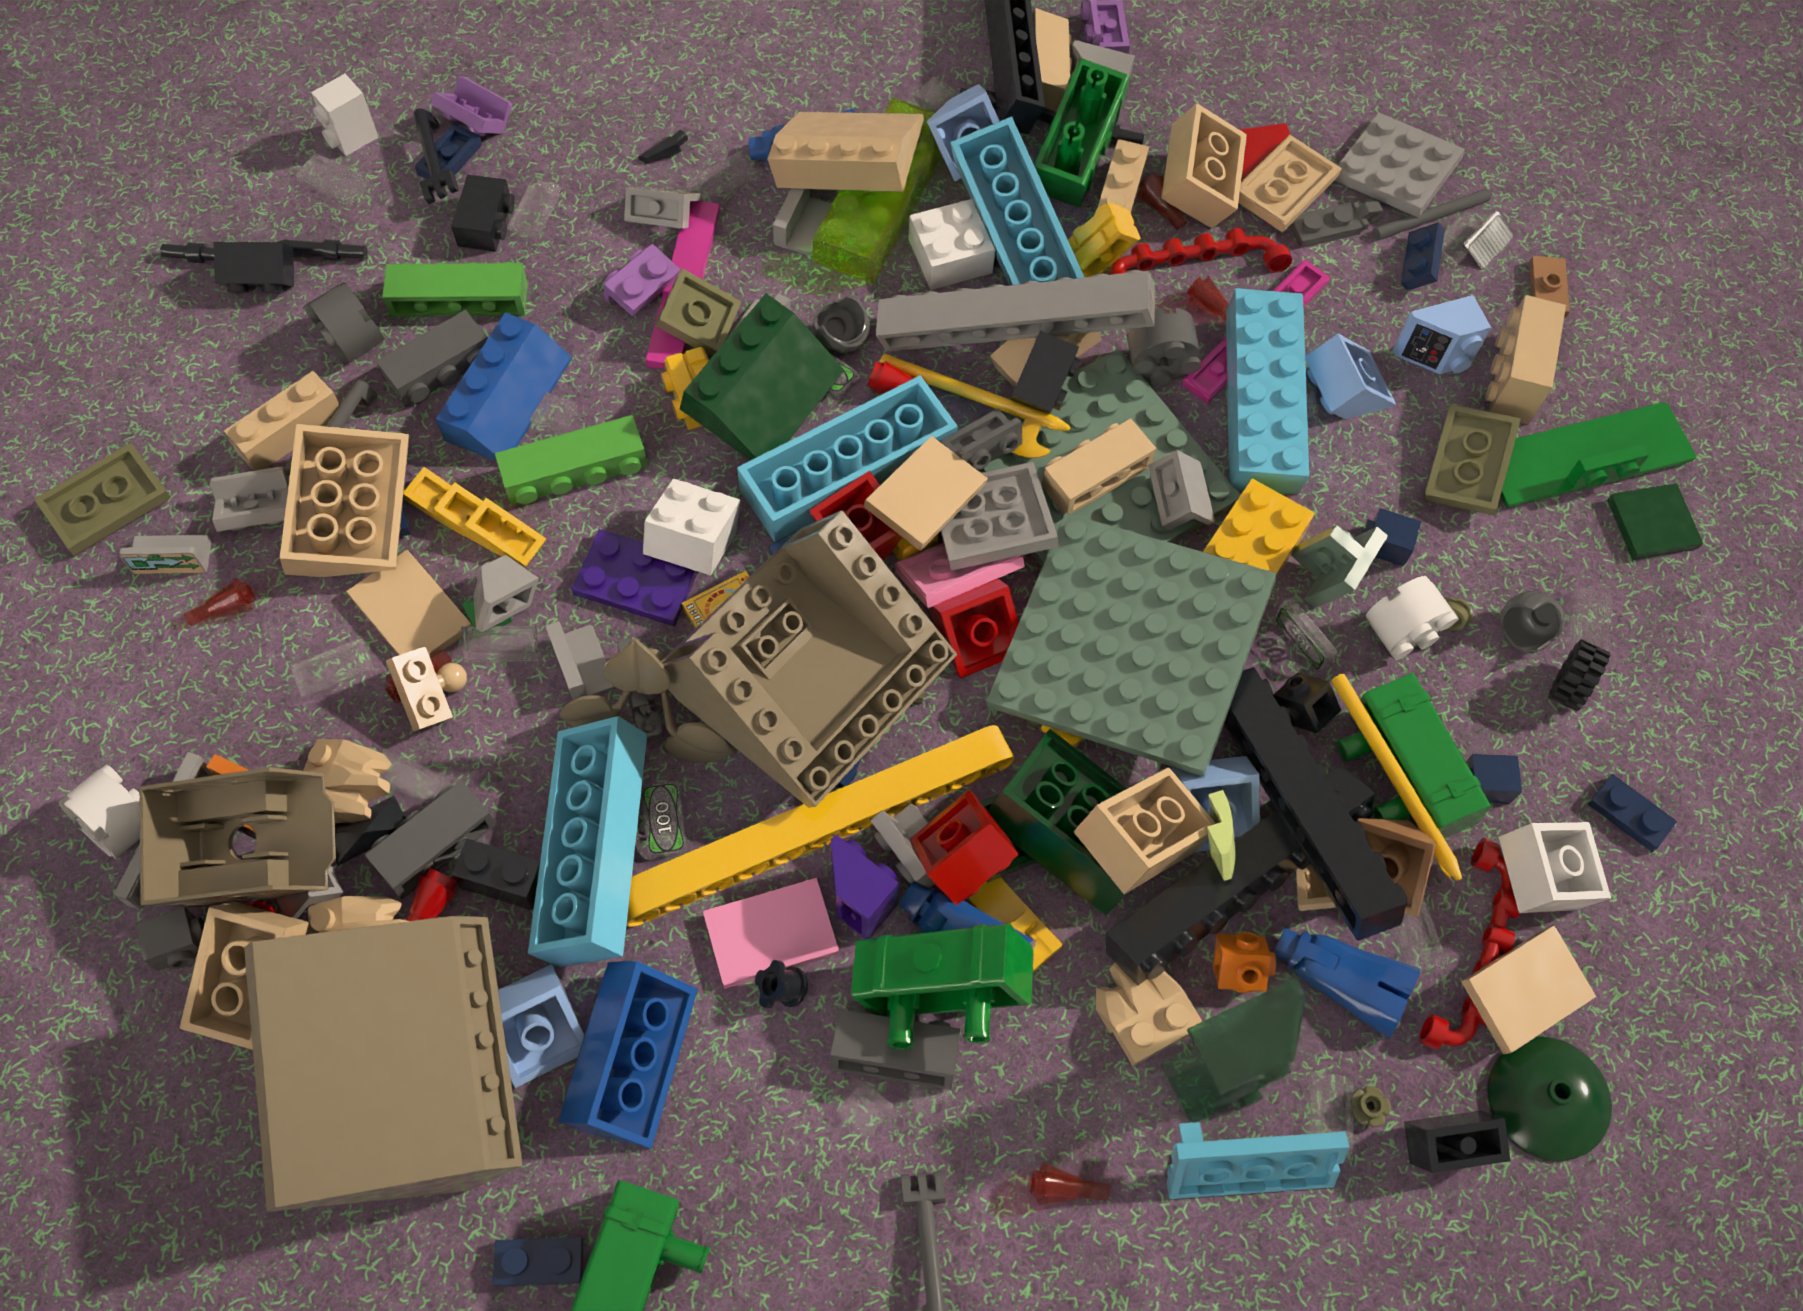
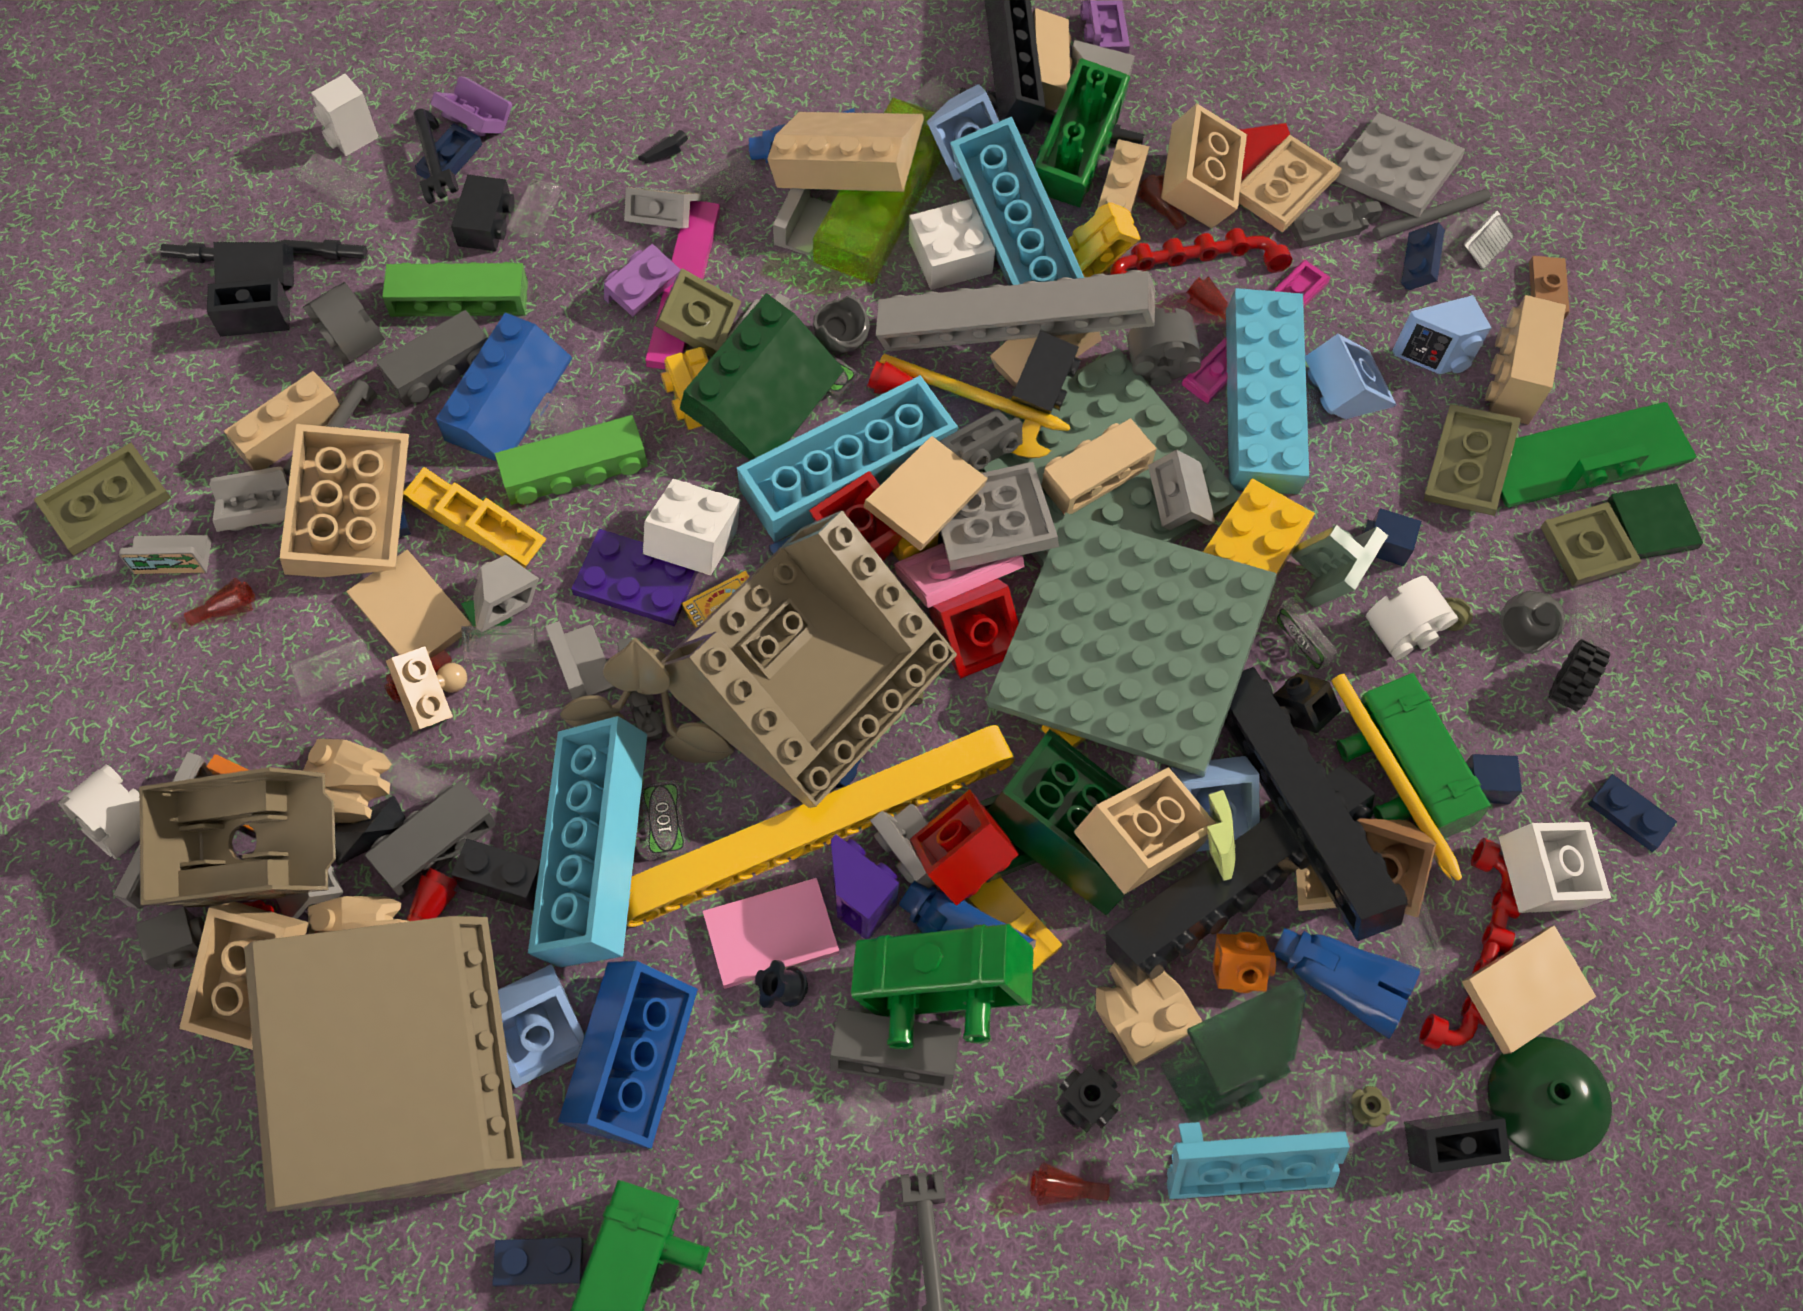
(248, 307): none -> black brick
(1086, 1113): none -> black brick
(1590, 544): none -> olive plate

